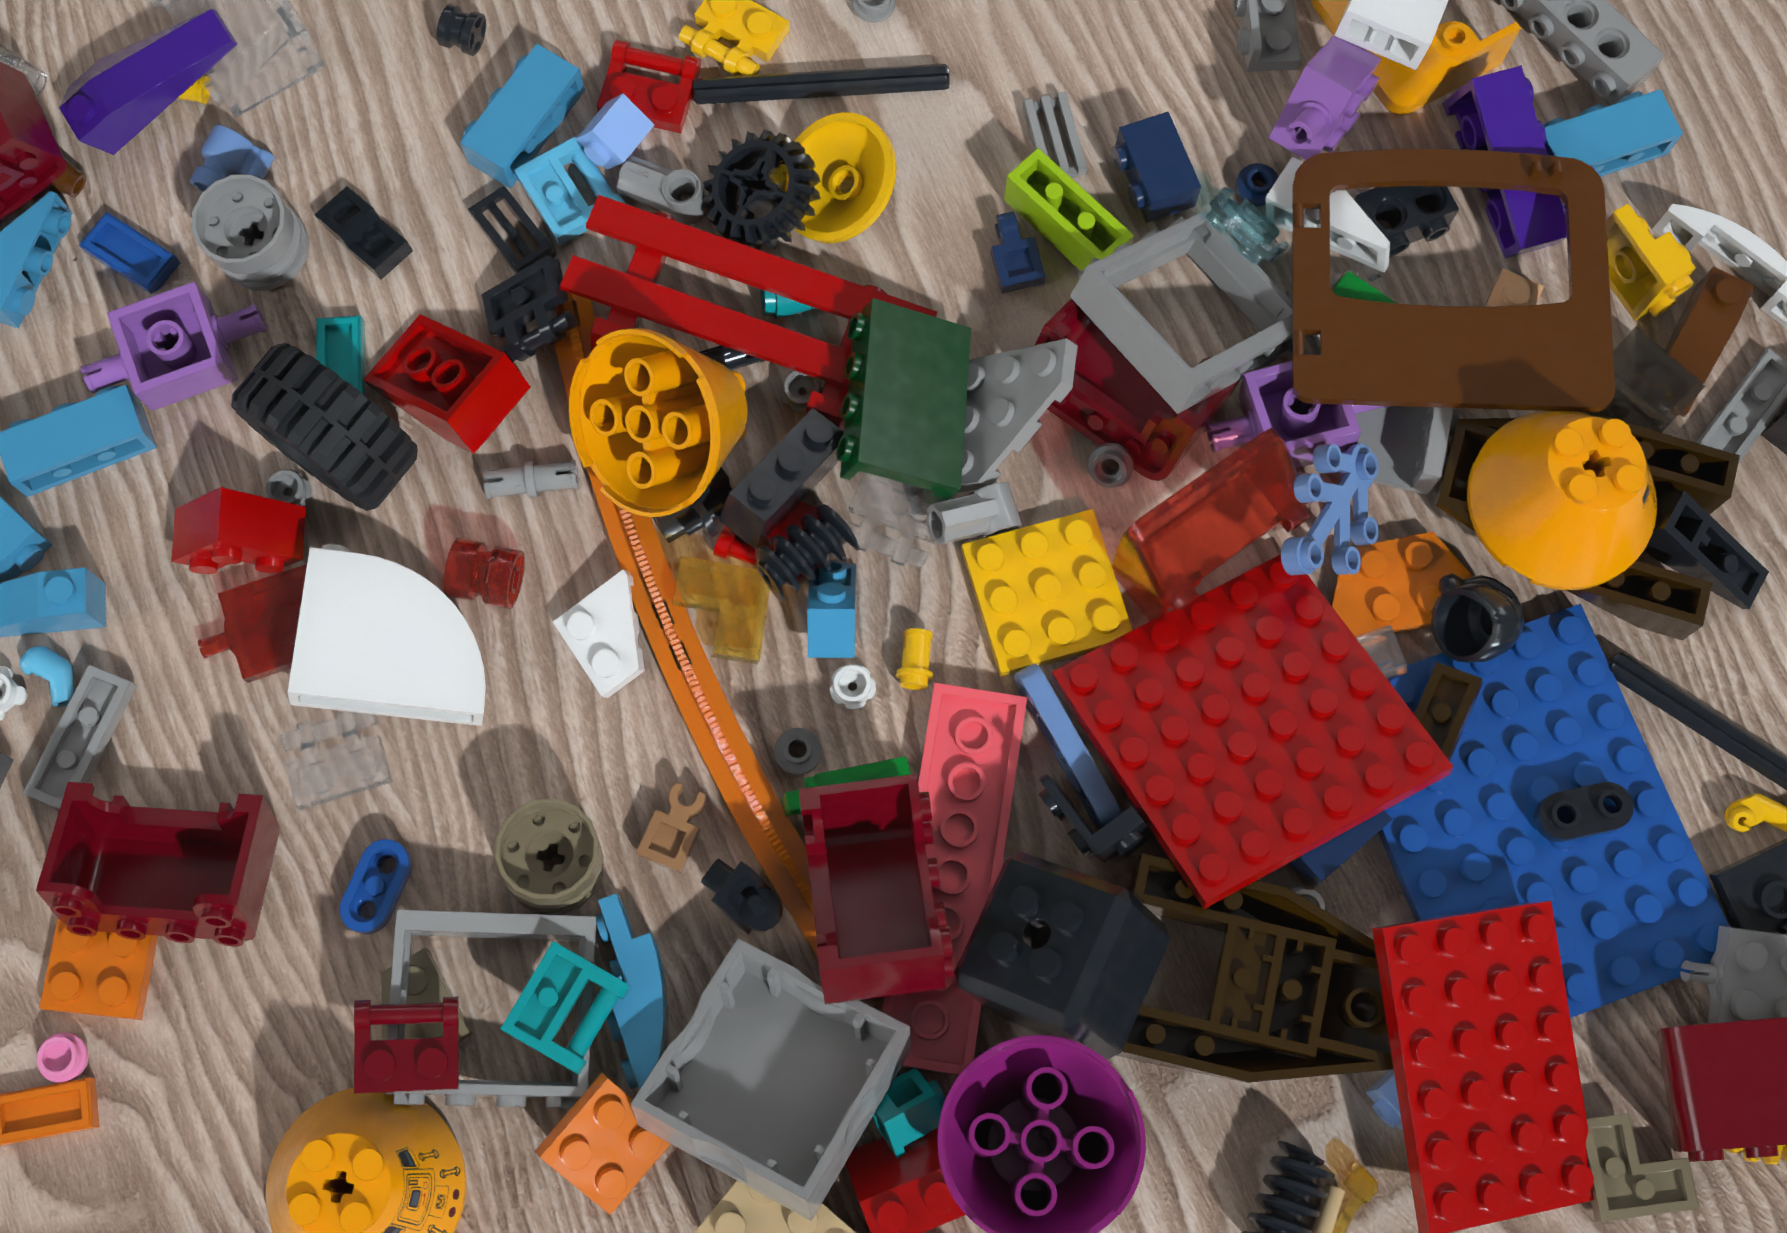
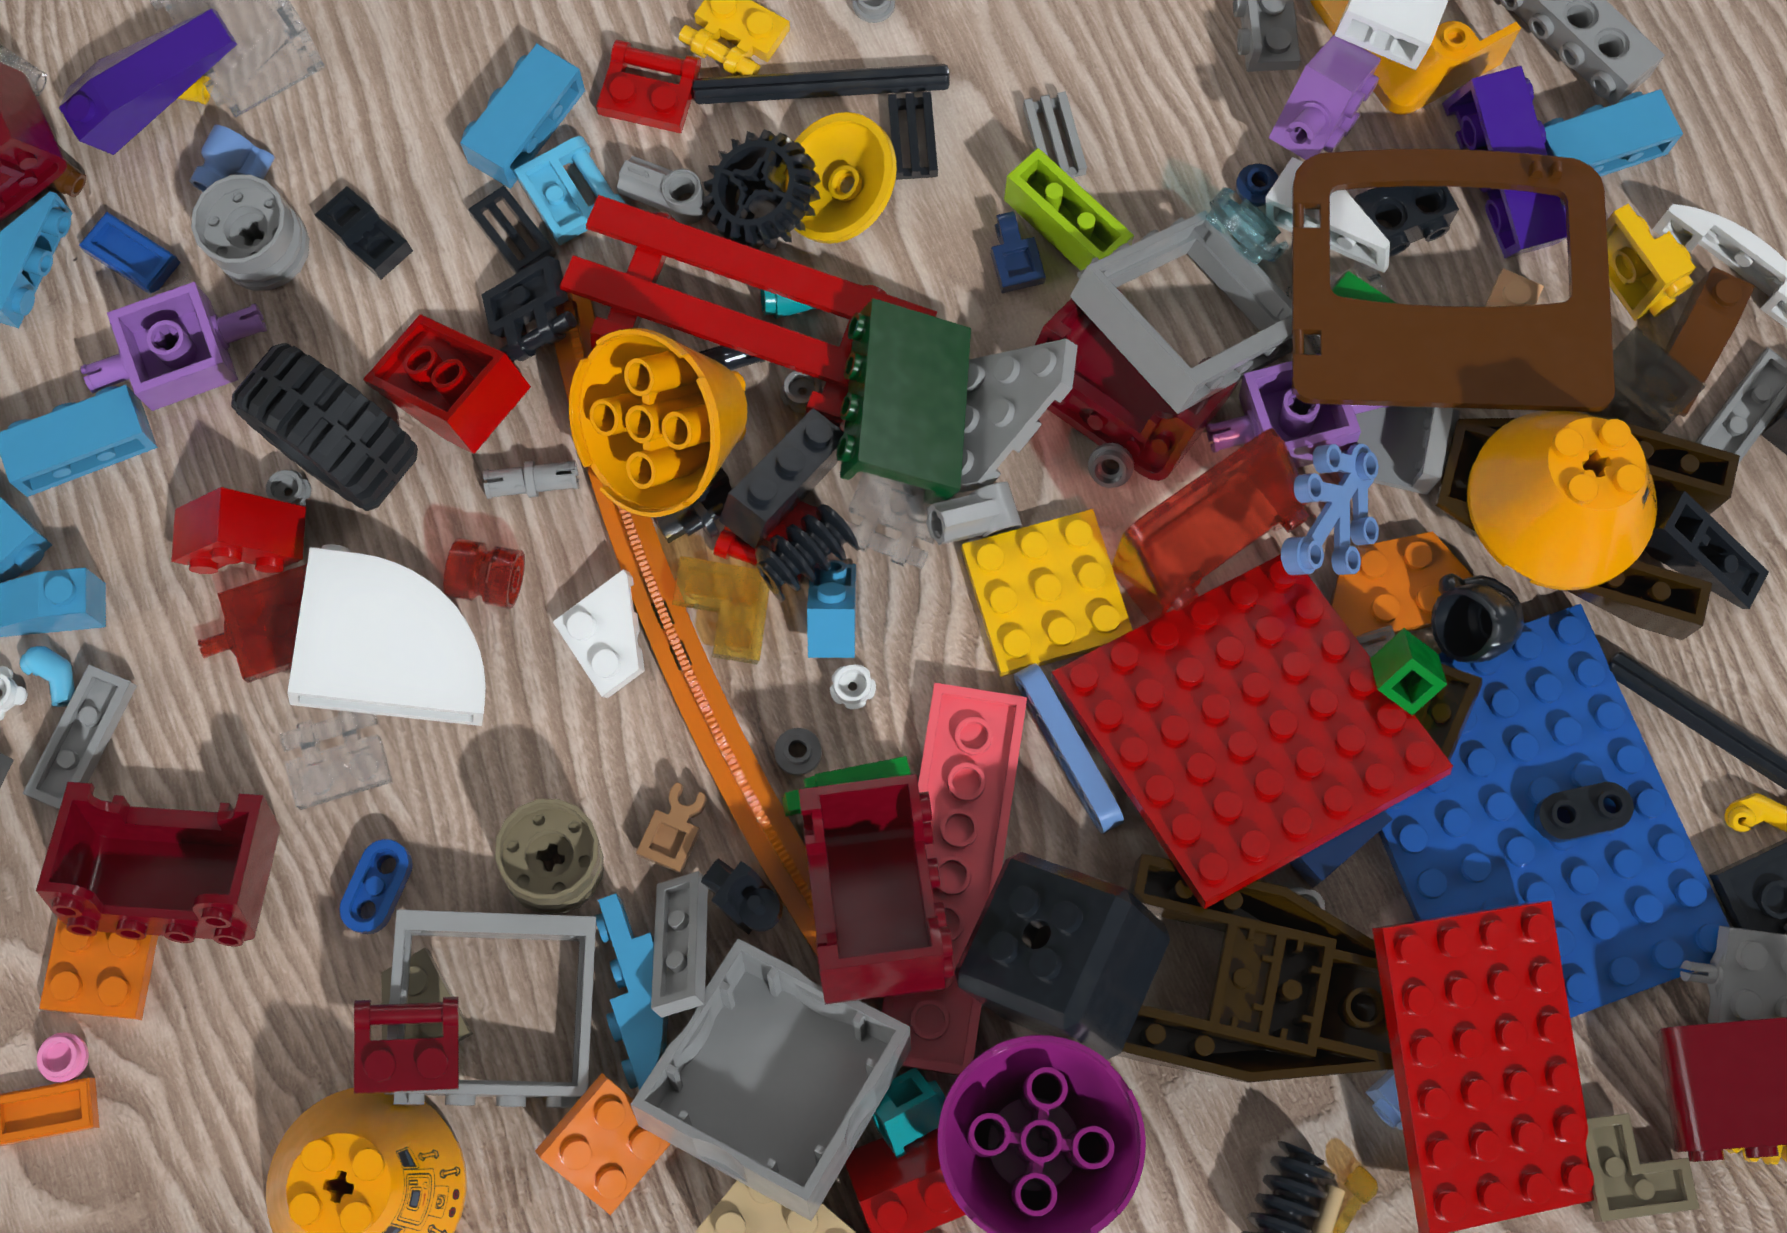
(342, 347): teal tile -> none
(461, 29): black wheel -> none
(550, 999): teal plate -> none
(614, 132): light blue brick -> none
(679, 945): none -> light grey plate
(909, 104): none -> black tile
(915, 659): yellow pin -> none
(1119, 836): black bracket -> none
(1156, 167): dark blue brick -> none
(1408, 671): none -> green brick

